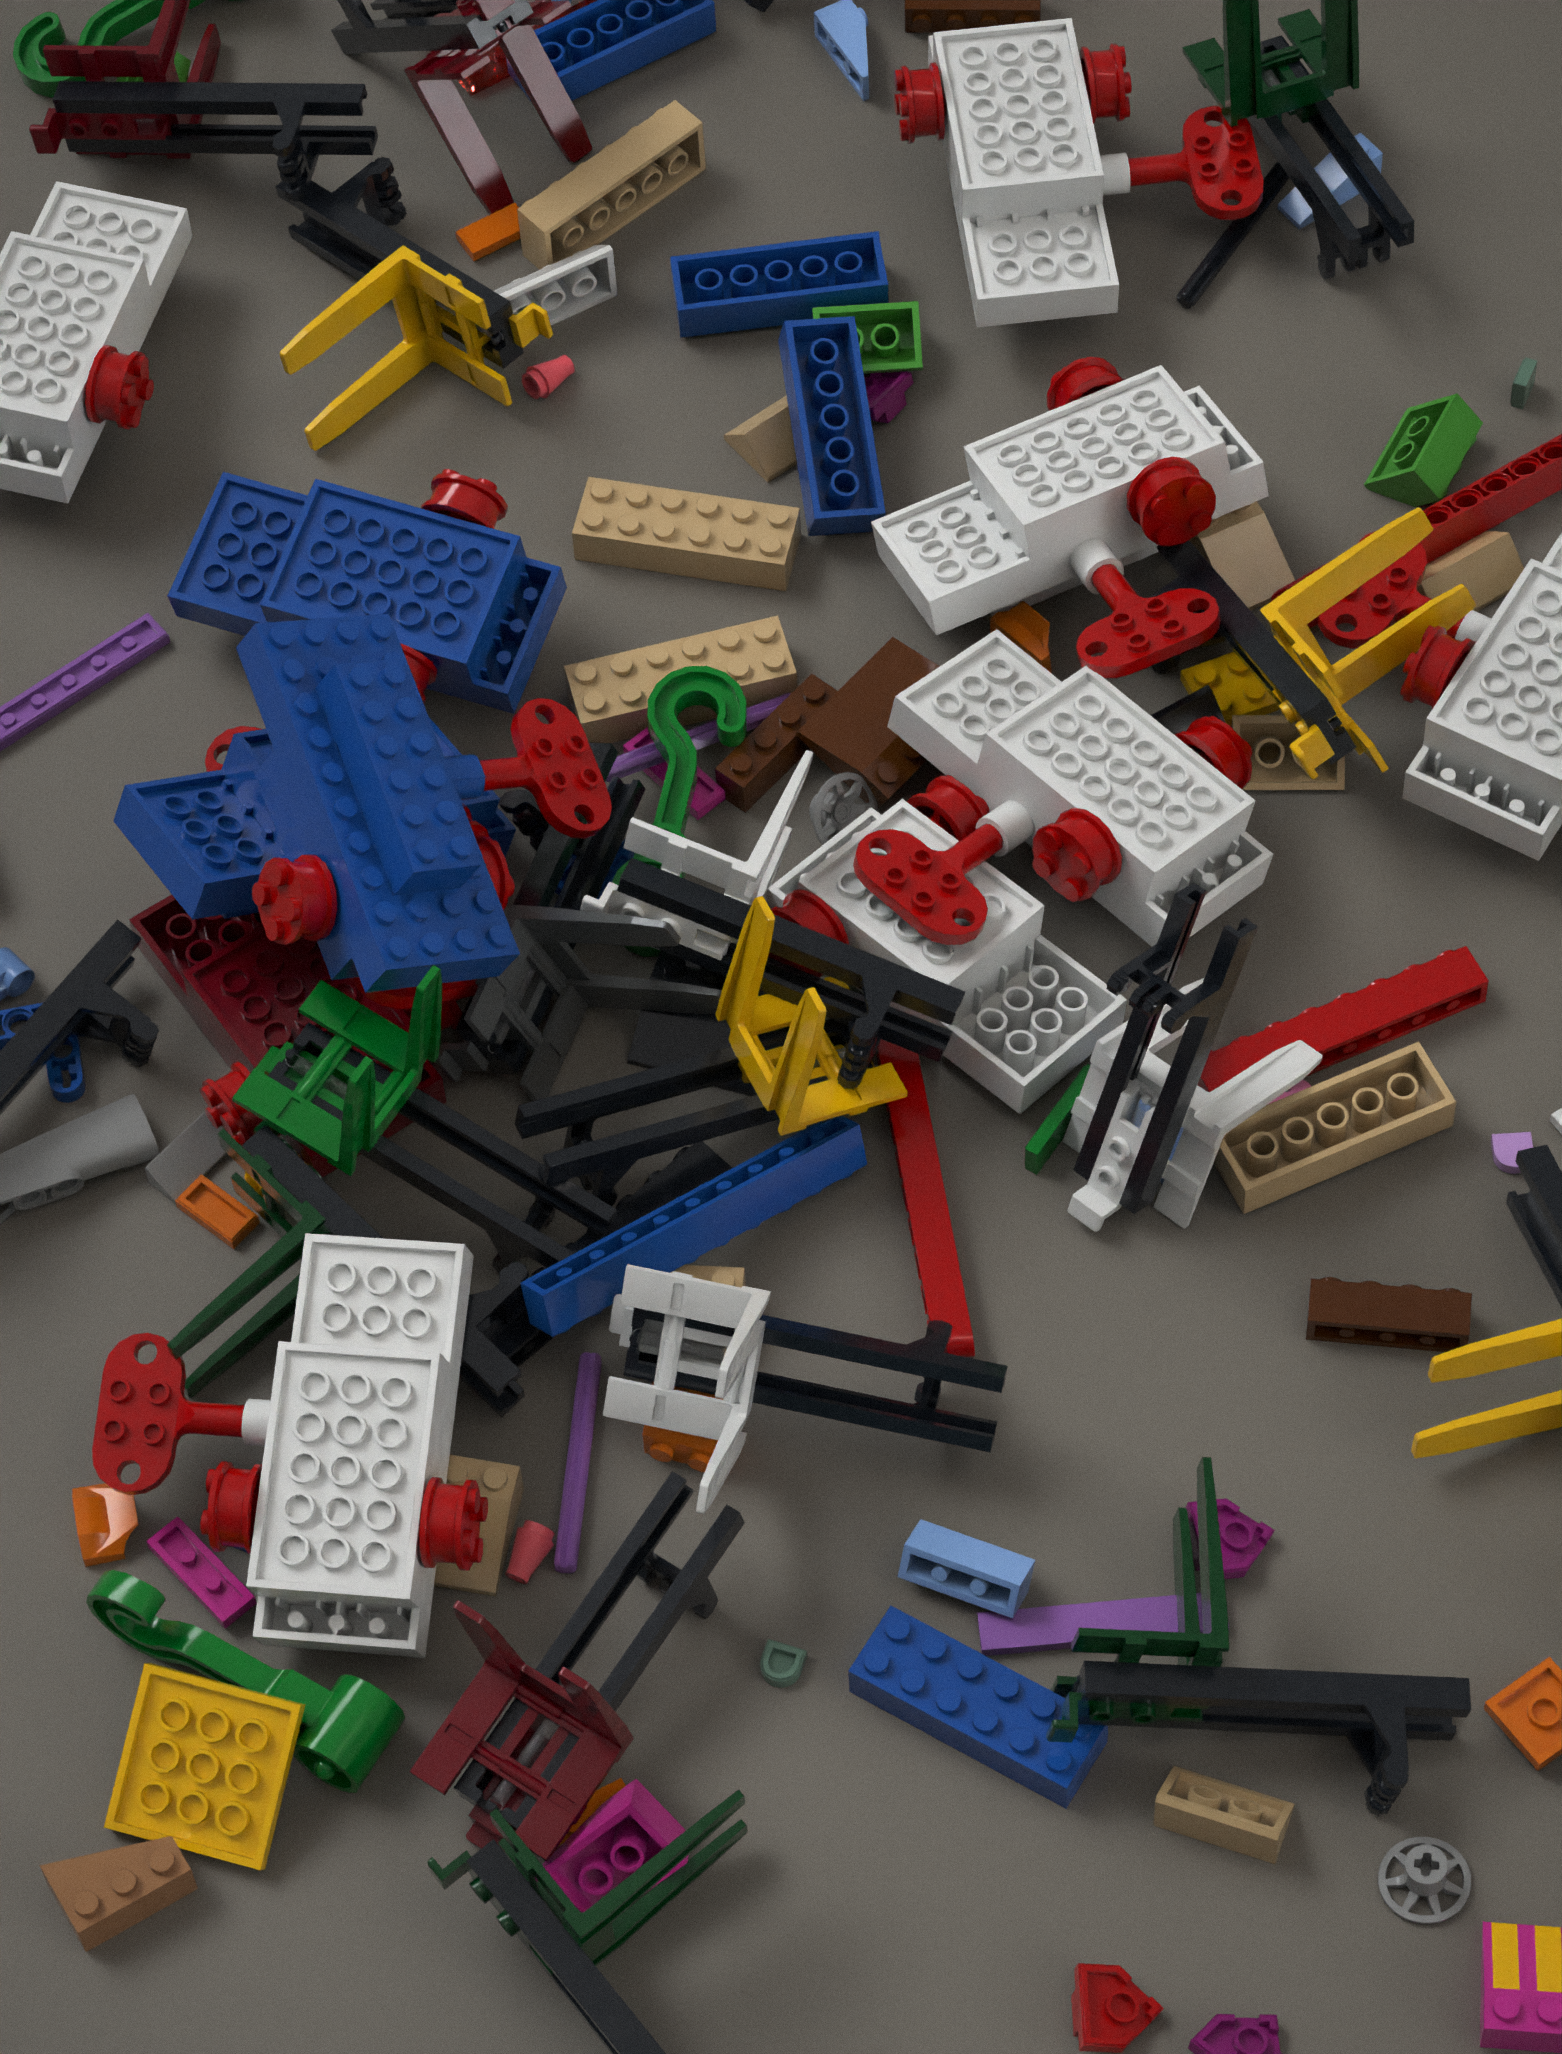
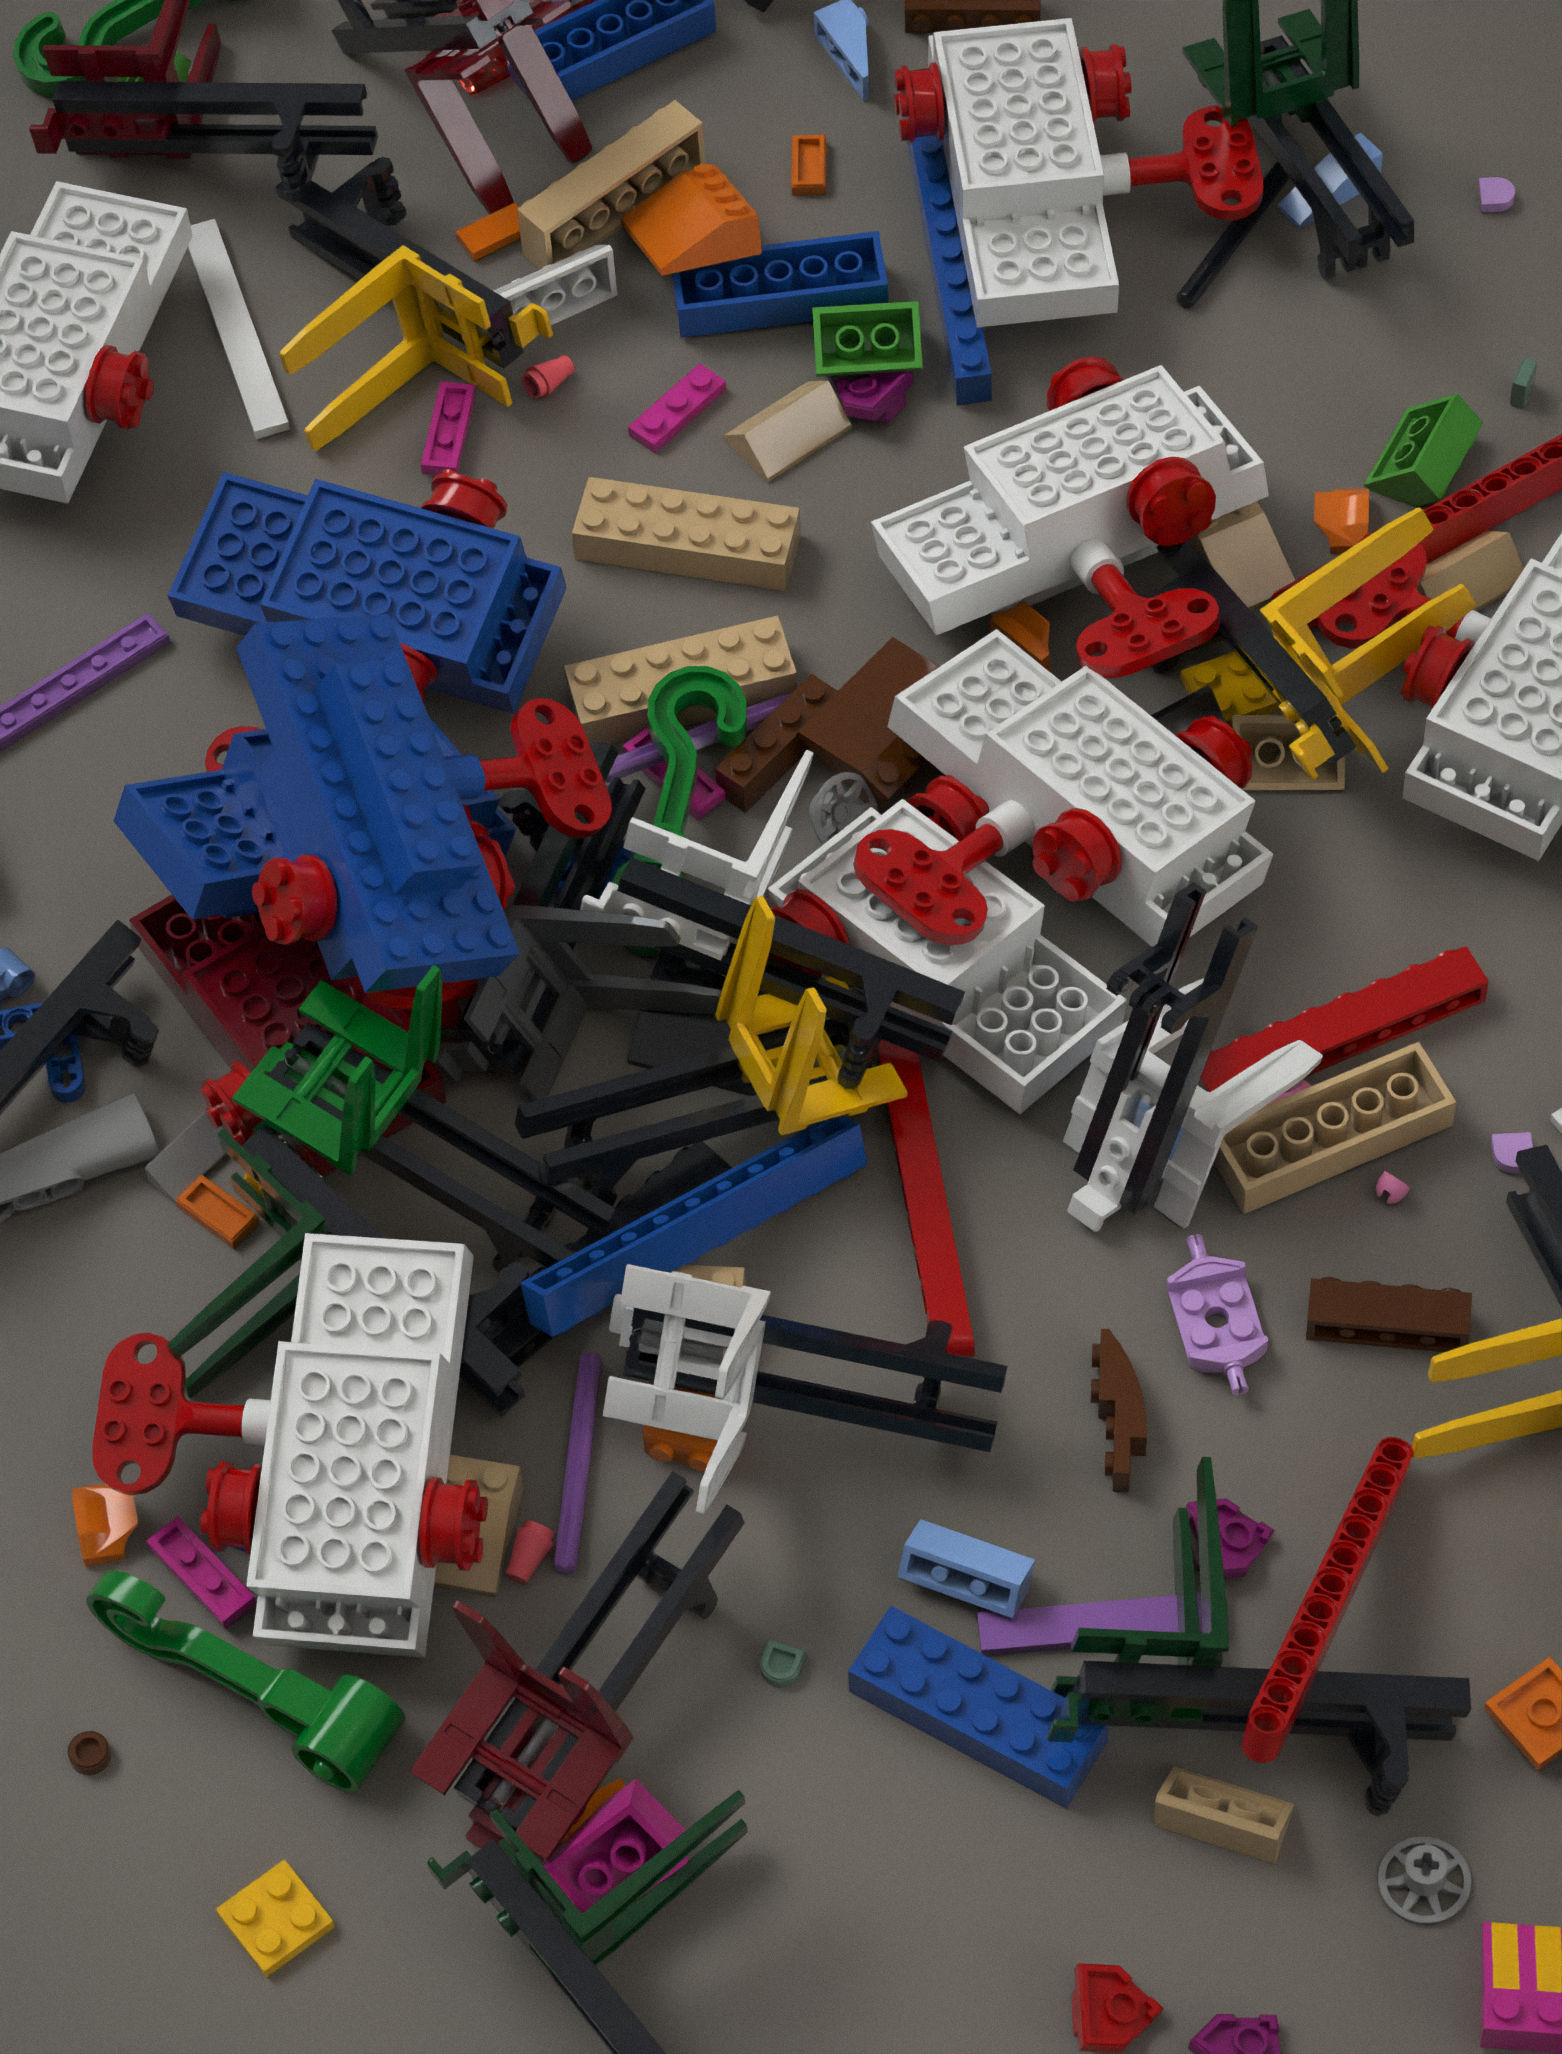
(89, 1753): none -> reddish brown tile
(118, 1887): medium nougat wedge -> none
(204, 1765): yellow plate -> none
(236, 331): none -> white tile
(275, 1918): none -> yellow plate
(448, 427): none -> dark pink plate
(677, 408): none -> dark pink plate
(694, 222): none -> orange slope
(809, 164): none -> orange tile
(831, 425): blue brick -> none
(962, 338): none -> blue brick
(1054, 1126): green tile -> none
(1121, 1405): none -> reddish brown slope
(1216, 1287): none -> lavender plate
(1326, 1601): none -> red beam
(1342, 517): none -> orange slope
(1393, 1185): none -> bright pink hinge
(1495, 194): none -> lavender tile

